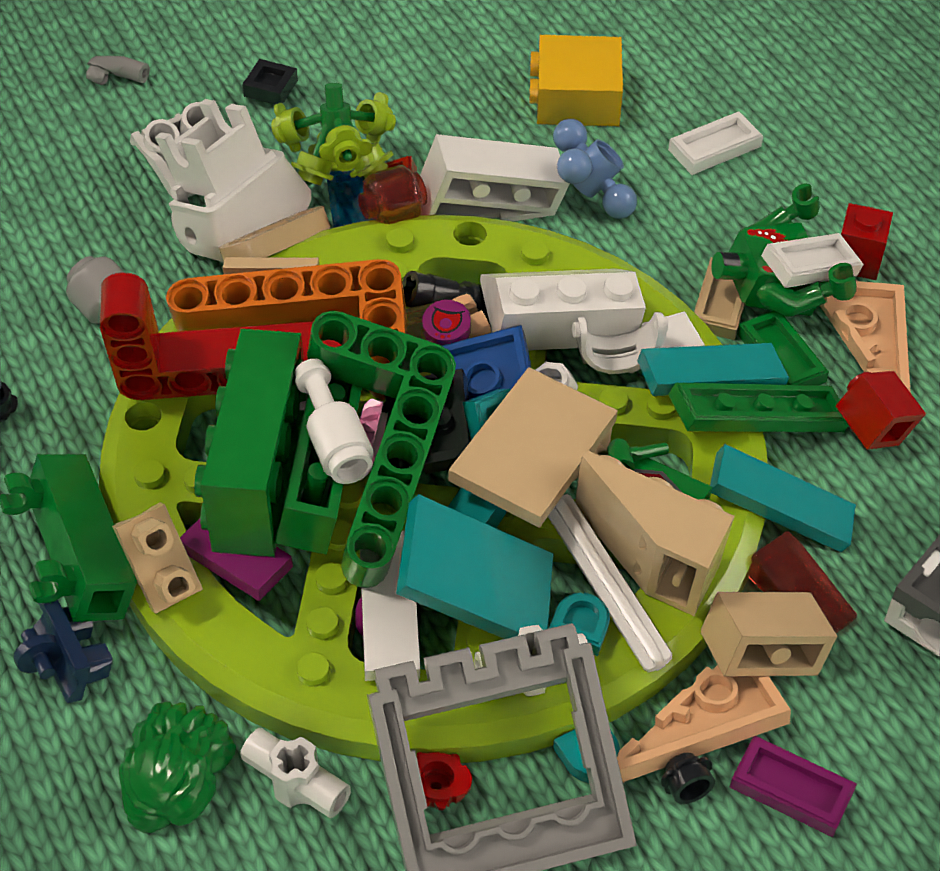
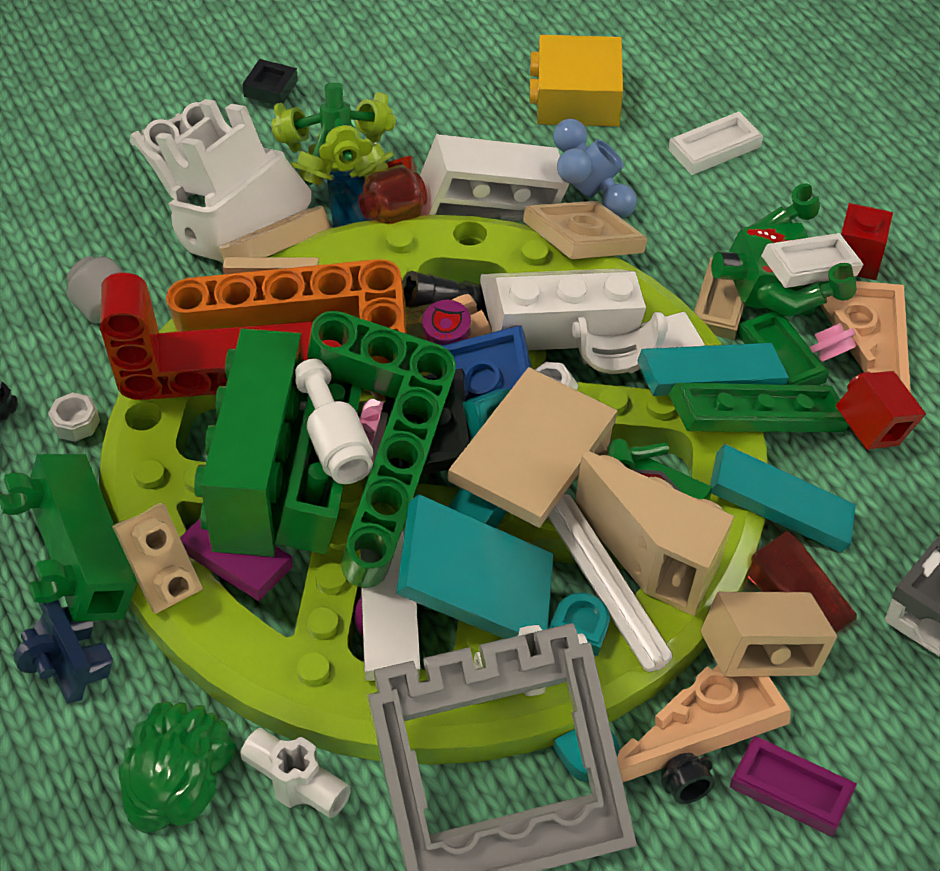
(74, 417): none -> white tile
(117, 65): light grey arm -> none
(443, 779): red animal -> none
(584, 229): none -> tan tile
(833, 342): none -> bright pink plate

